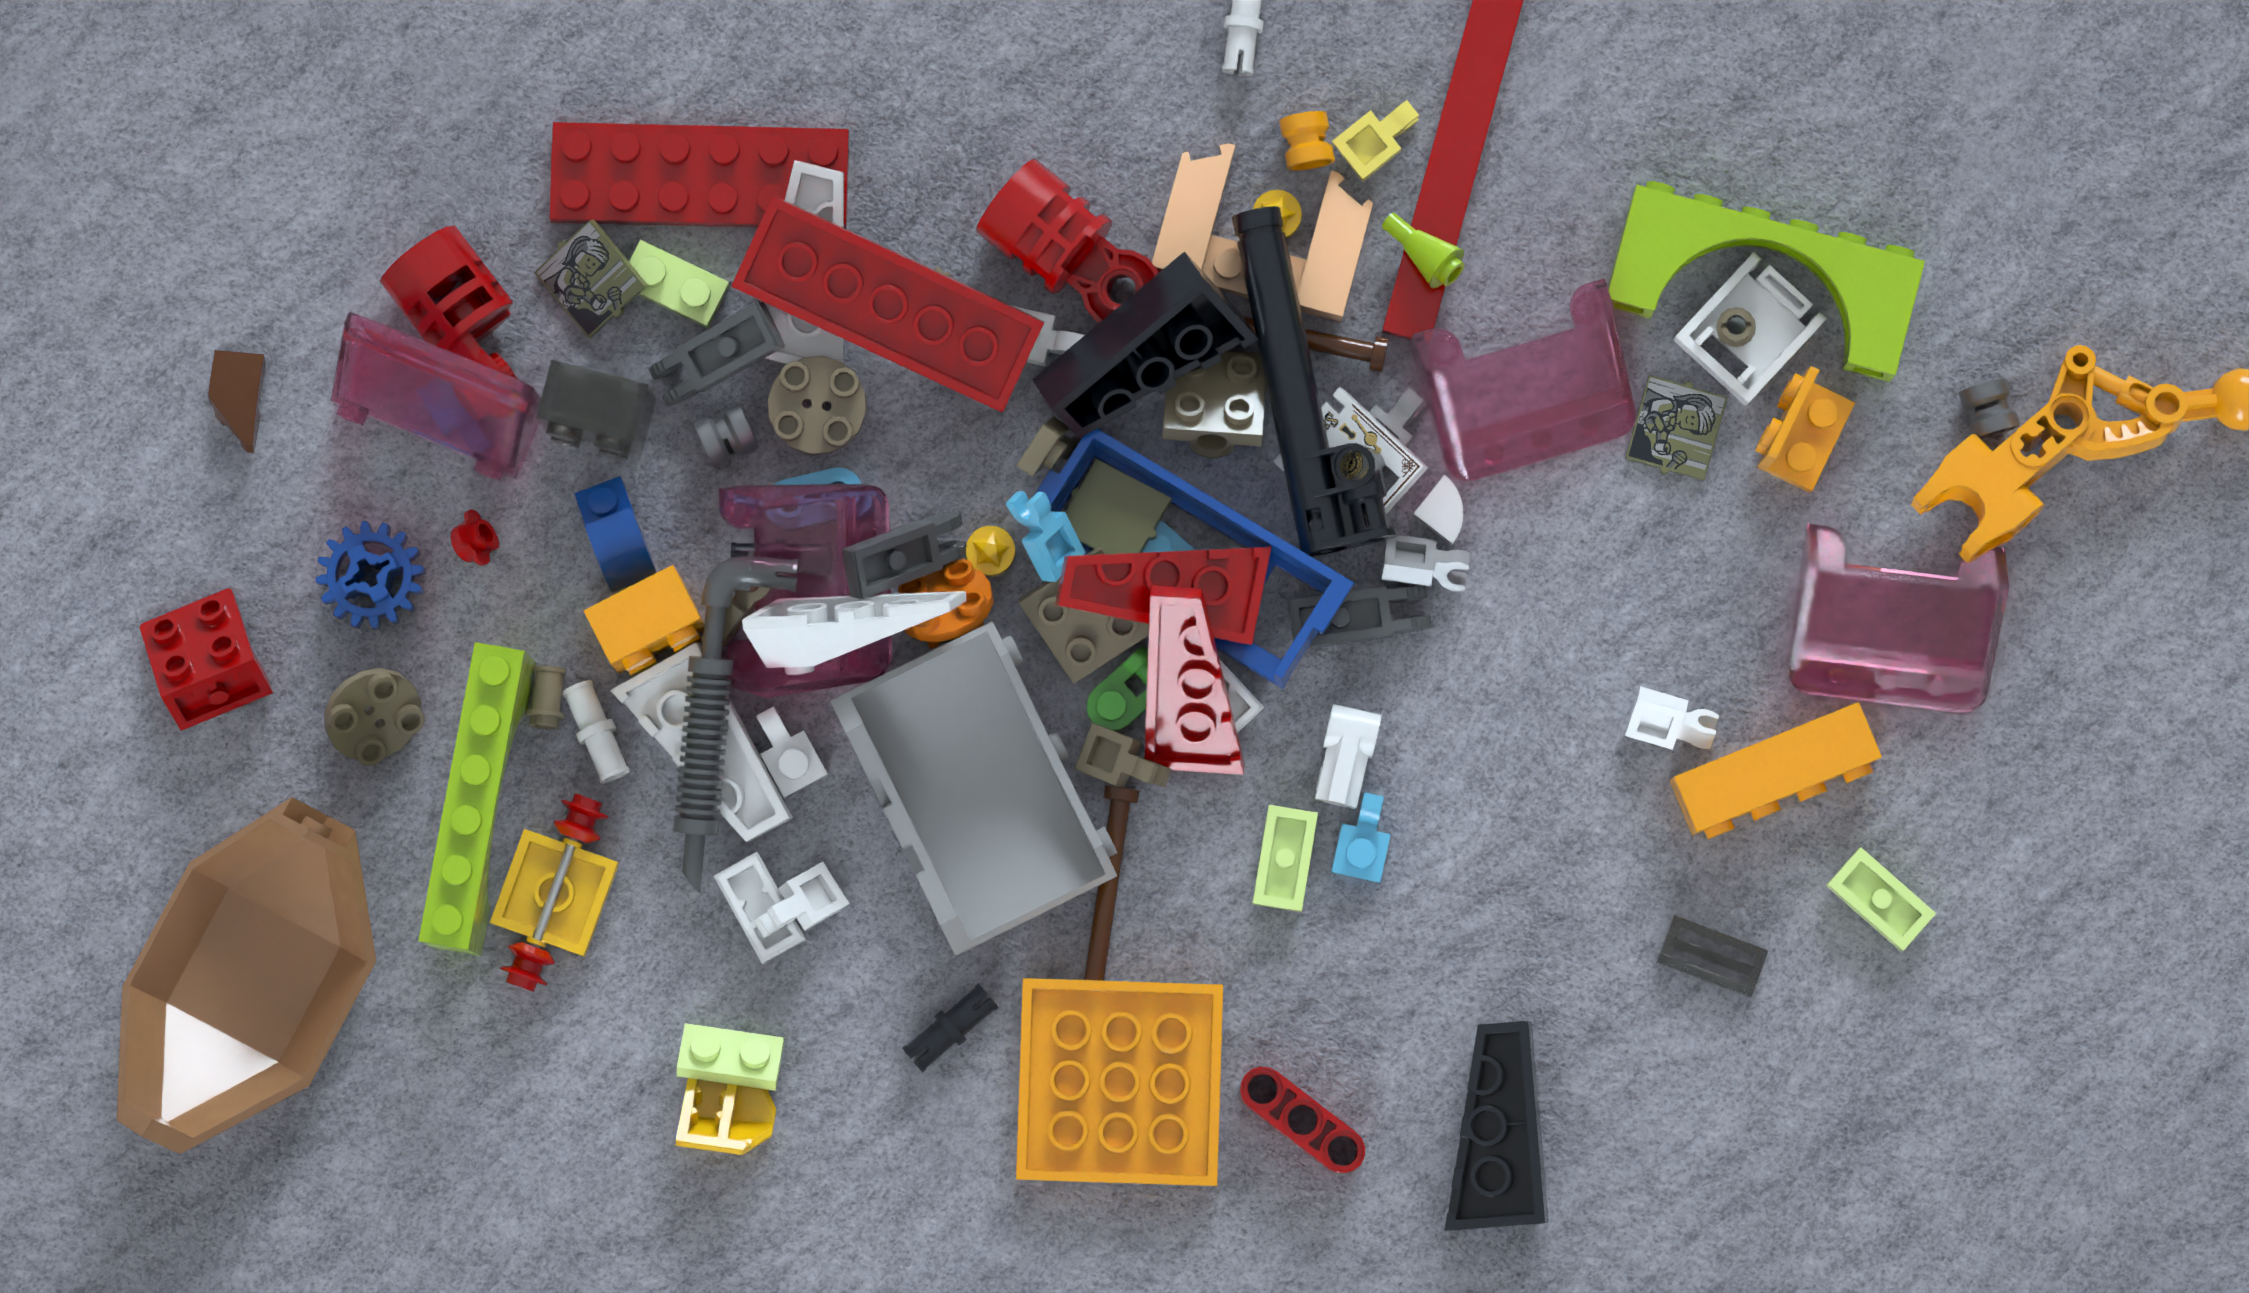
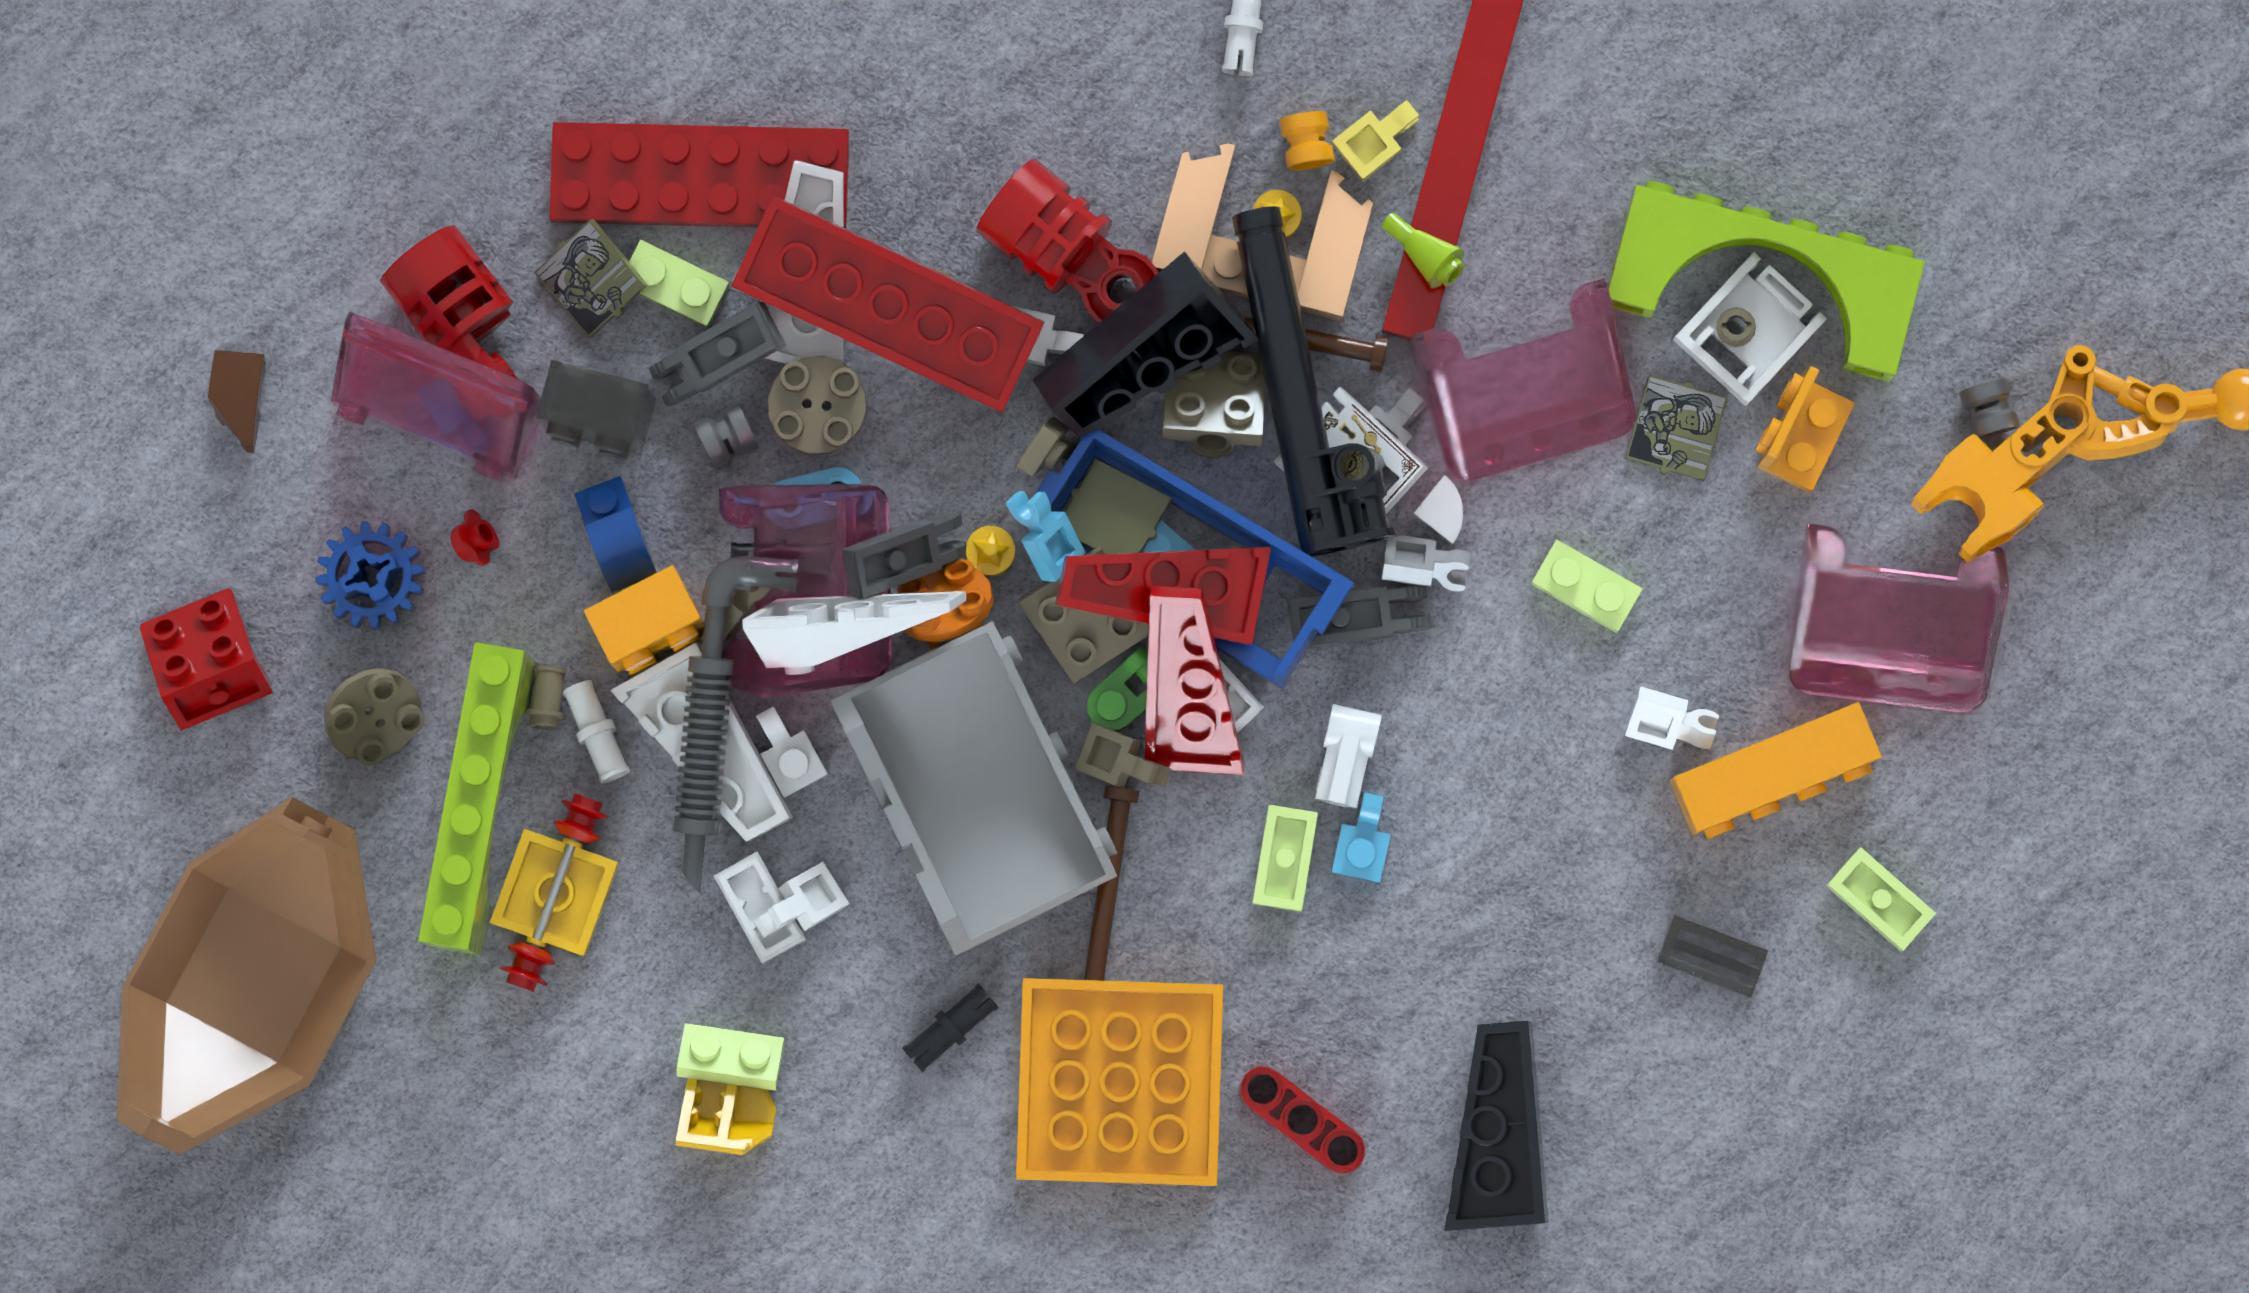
(1586, 586): none -> yellowish green plate

